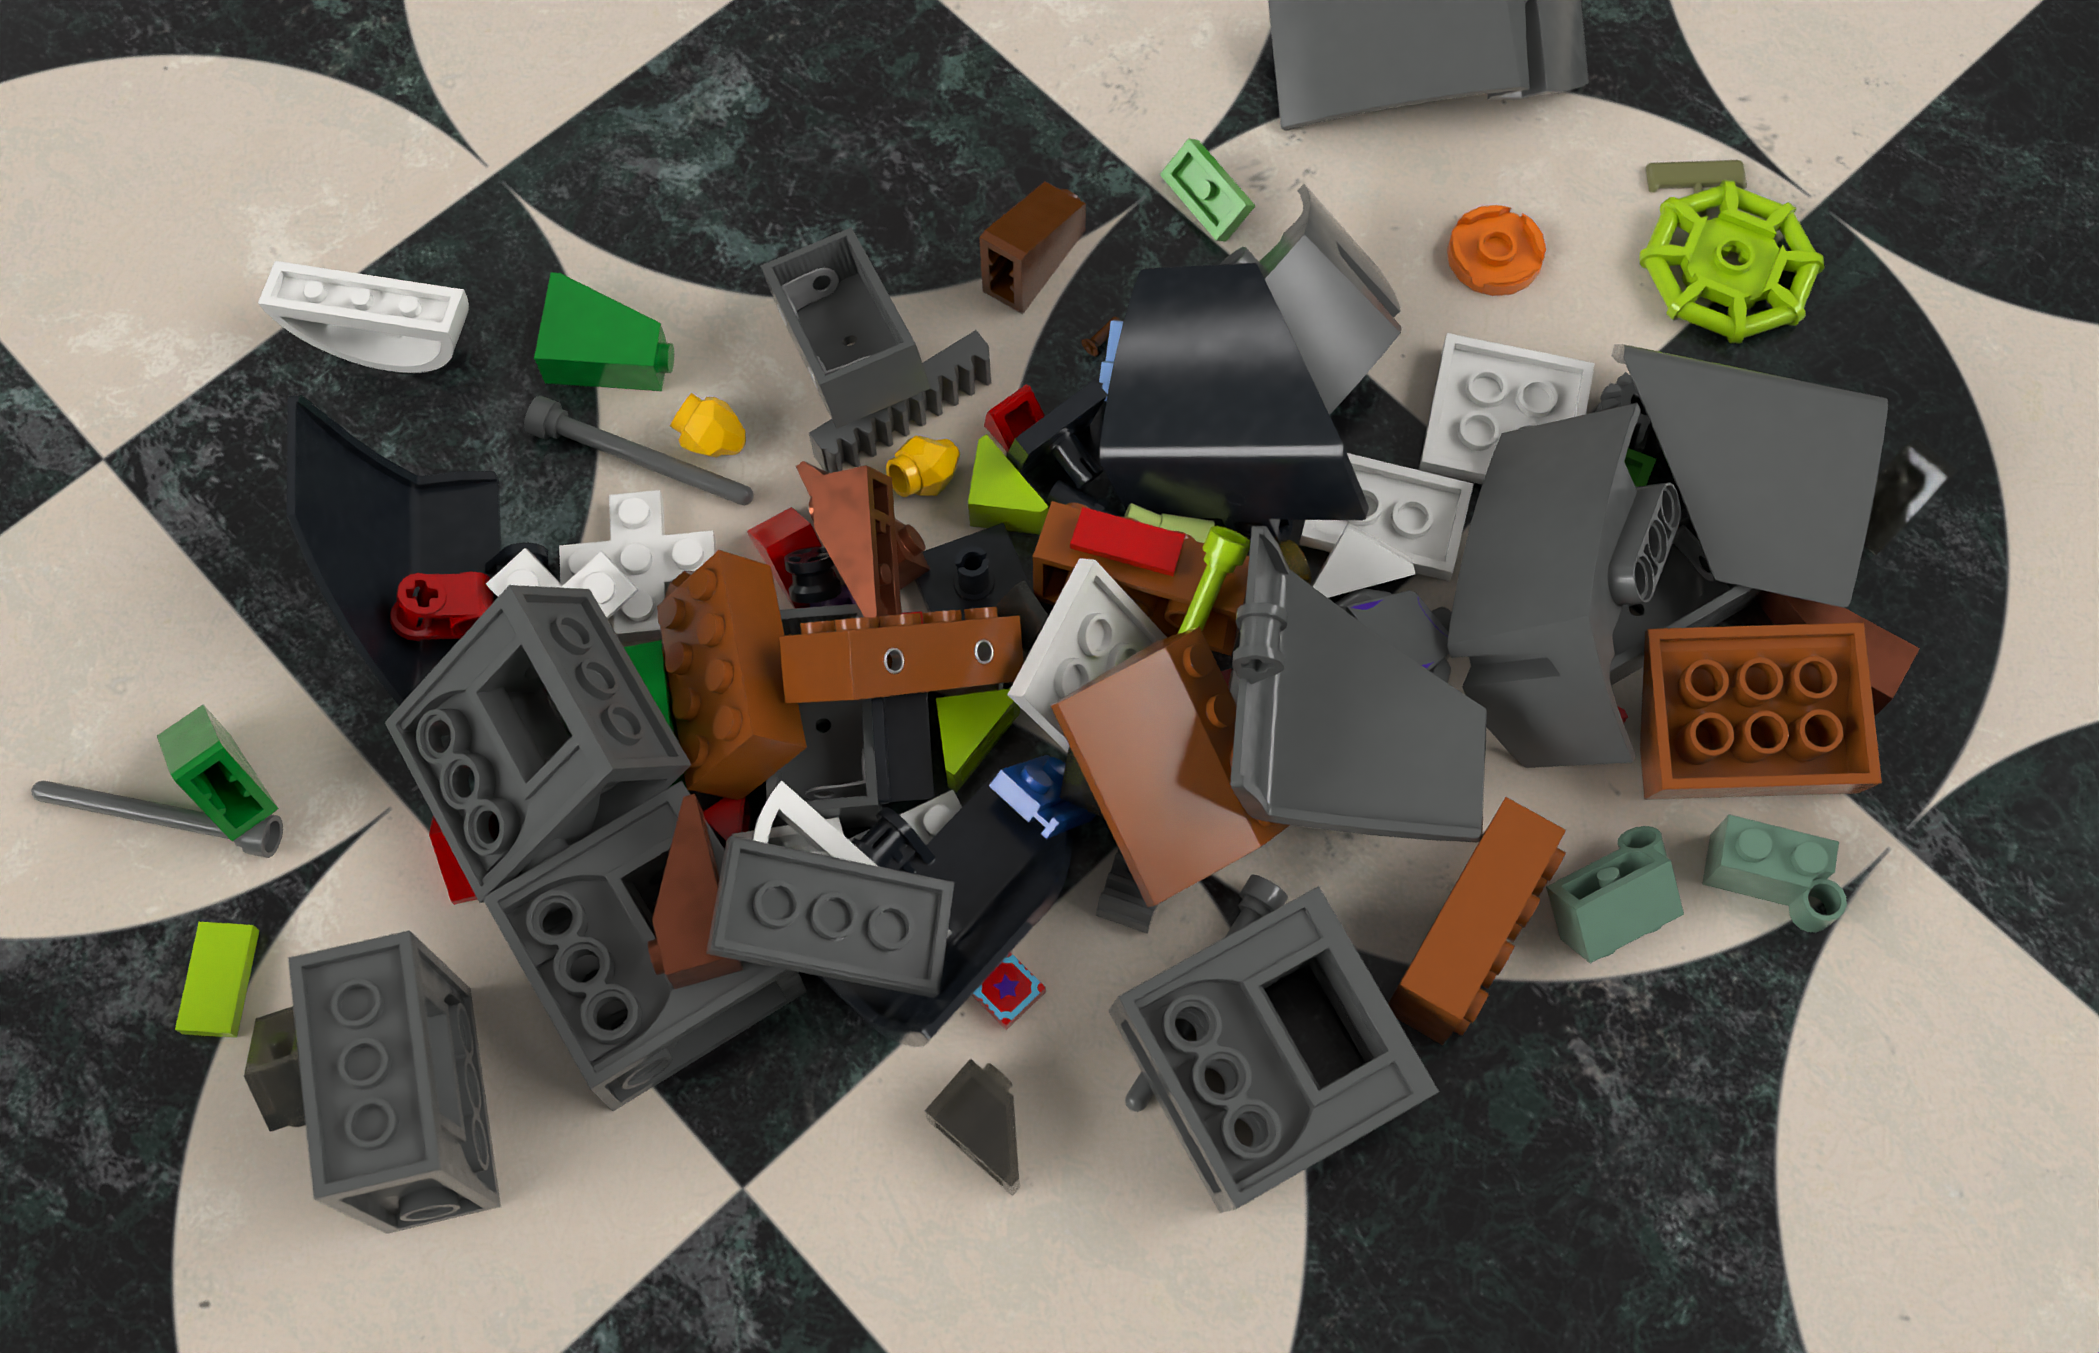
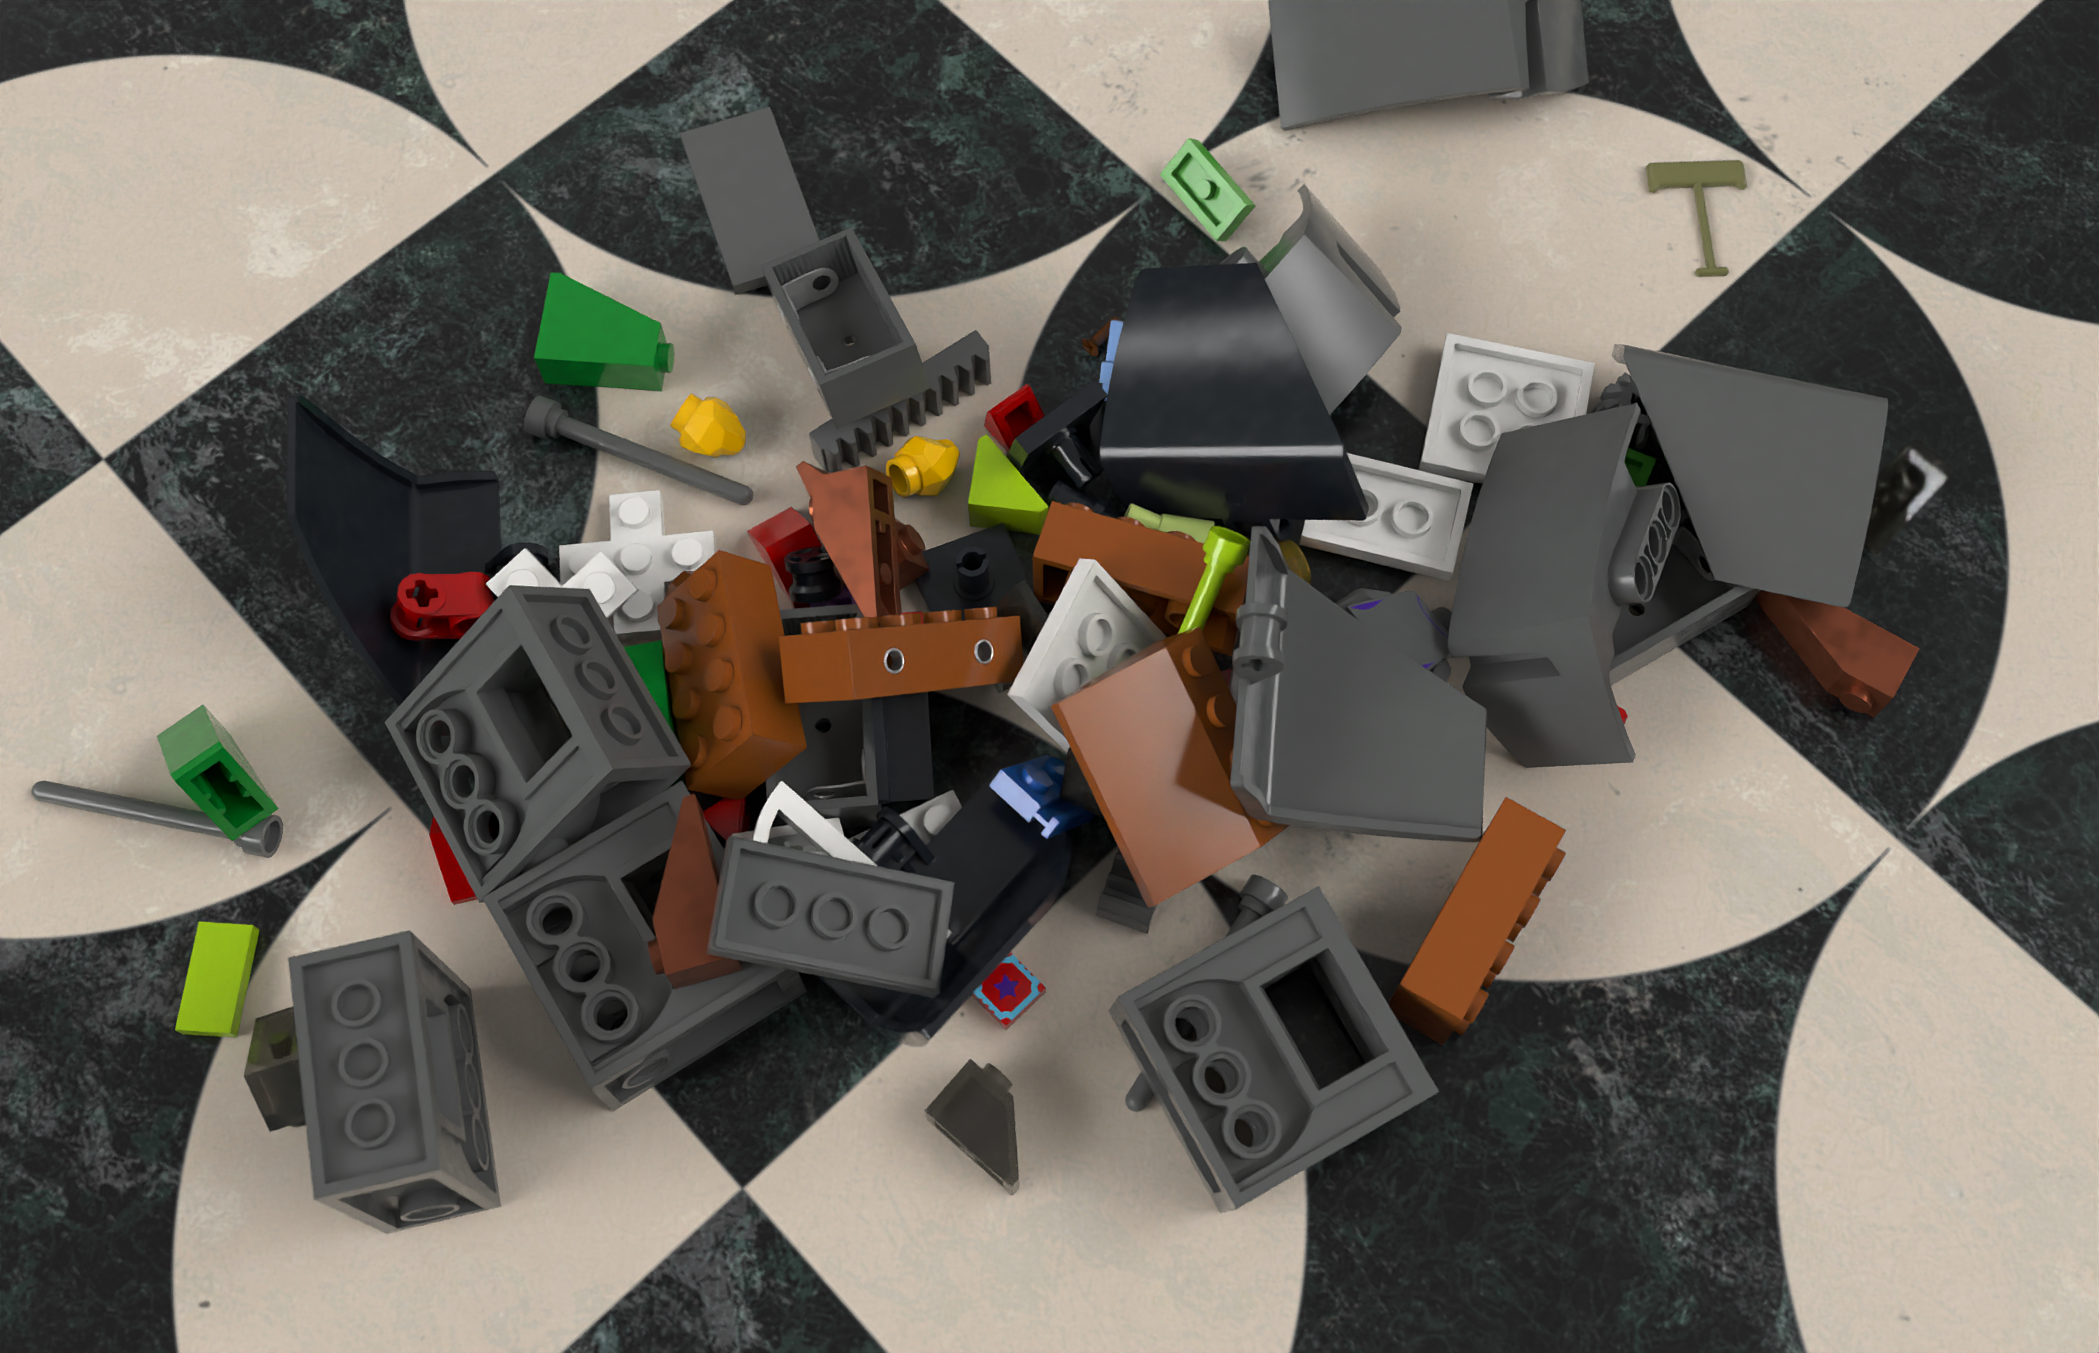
(367, 316): white window -> none
(749, 194): none -> dark grey tile
(971, 729): lime slope -> none
(1030, 244): reddish brown slope -> none
(1127, 541): red piece -> none
(1359, 563): white slope -> none
(1496, 250): orange tile -> none
(1617, 896): sand green hinge -> none
(1733, 286): lime plate -> none
(1757, 712): dark orange slope -> none
(1777, 868): sand green hinge -> none

